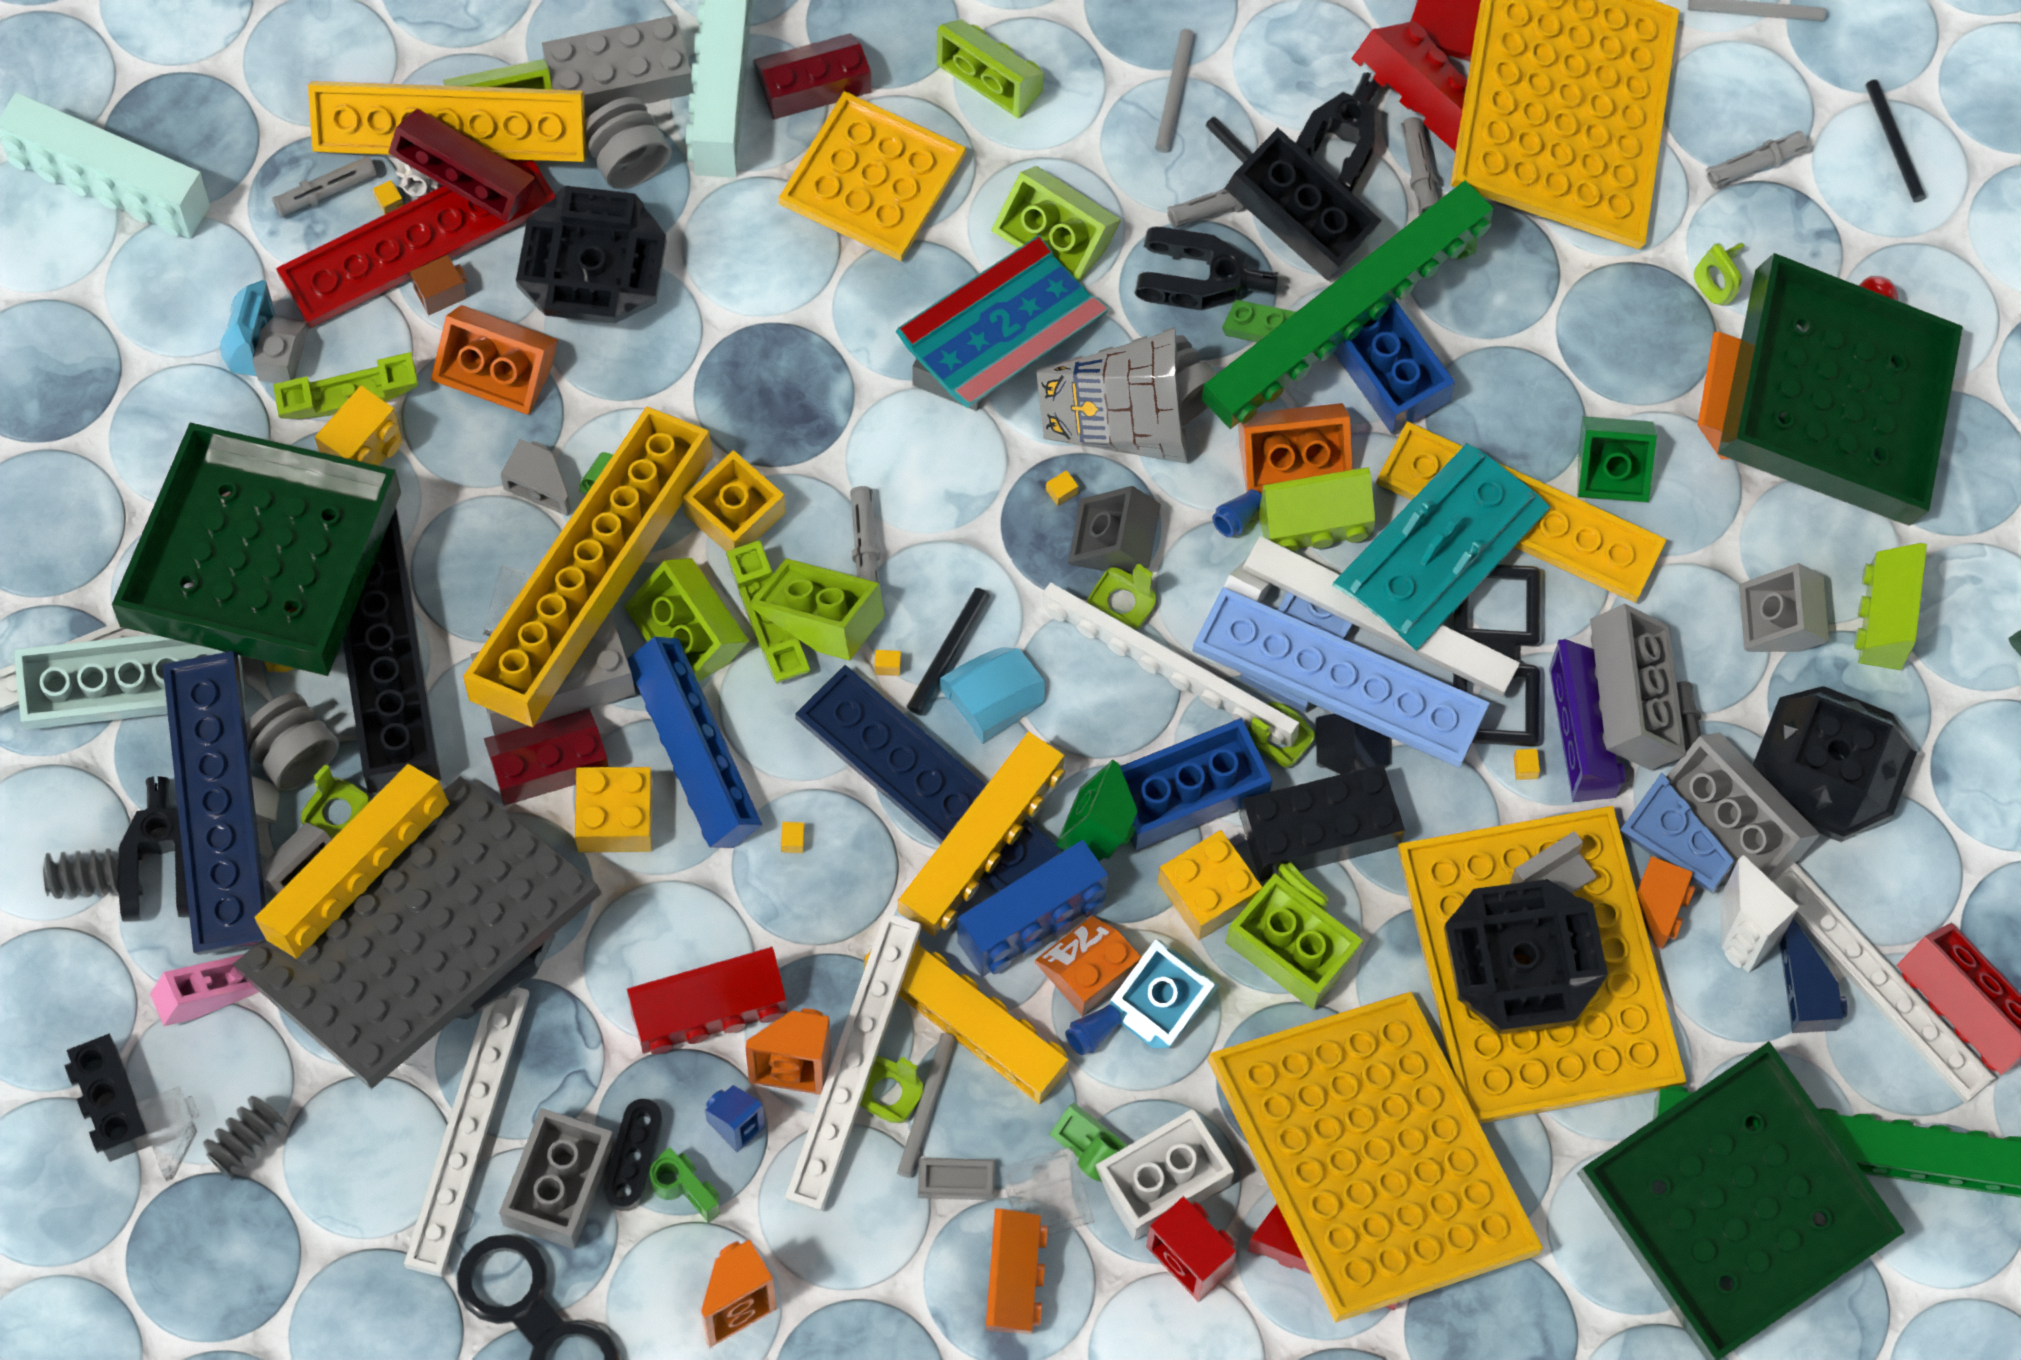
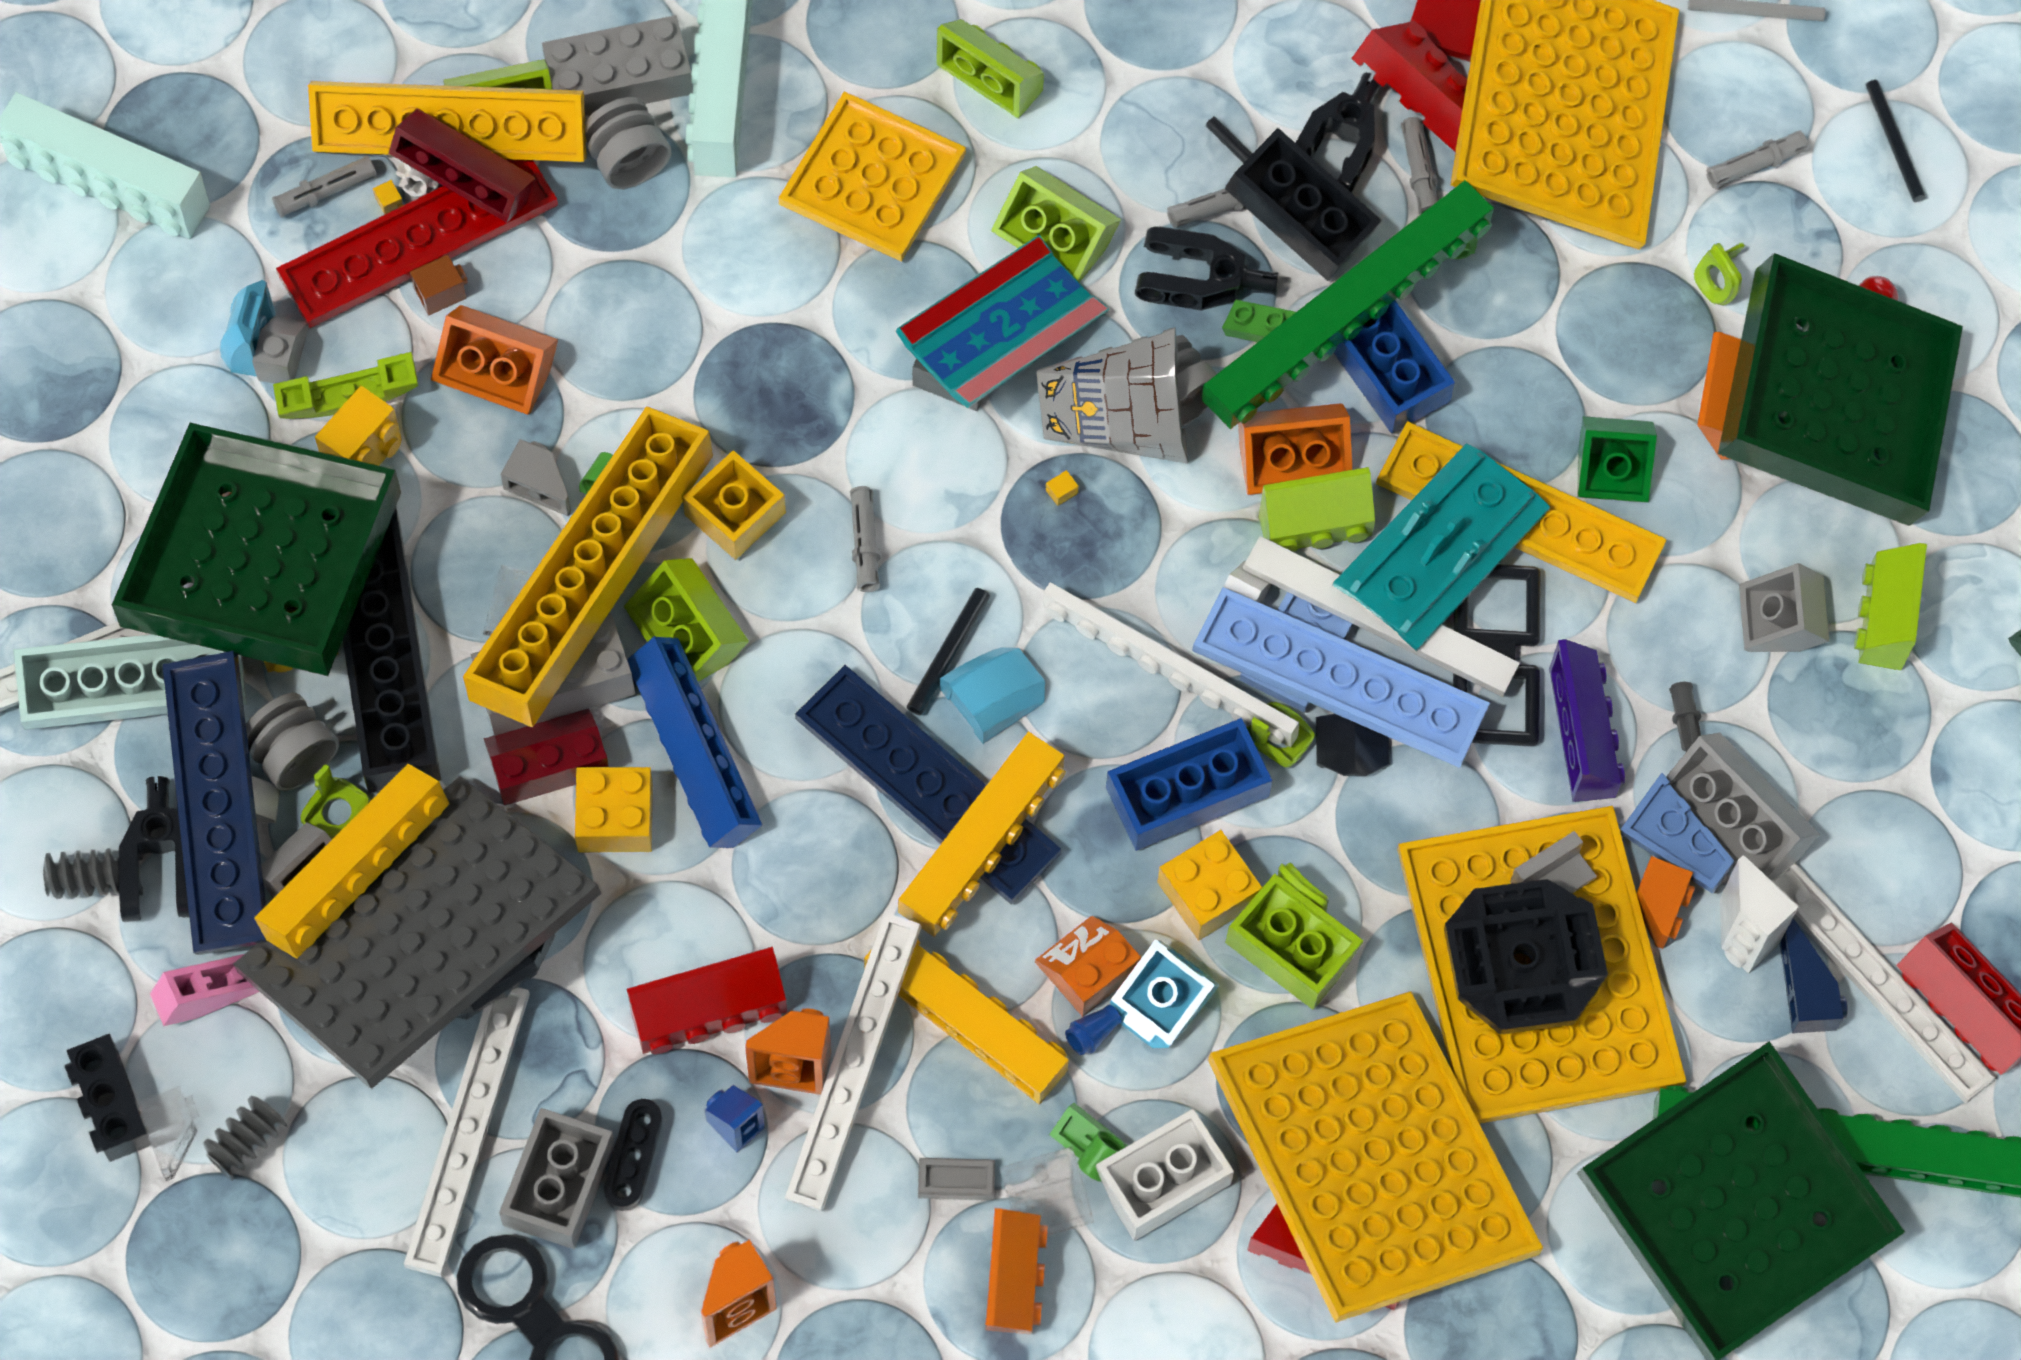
(585, 228): black piece -> none
(701, 1195): bright green plate -> none
(779, 648): lime slope -> none
(792, 837): yellow piece -> none
(813, 75): dark red slope -> none
(821, 607): lime slope -> none
(887, 662): yellow piece -> none
(912, 1088): lime piece -> none
(926, 1105): light grey bar -> none
(1032, 909): blue brick -> none
(1101, 814): green slope -> none
(1115, 530): dark grey slope -> none
(1137, 584): lime piece -> none
(1174, 90): light grey bar -> none
(1191, 1247): red brick -> none
(1236, 514): blue cone -> none
(1322, 821): black brick -> none
(1526, 764): yellow piece -> none
(1637, 687): light grey brick -> none
(1831, 793): black piece -> none

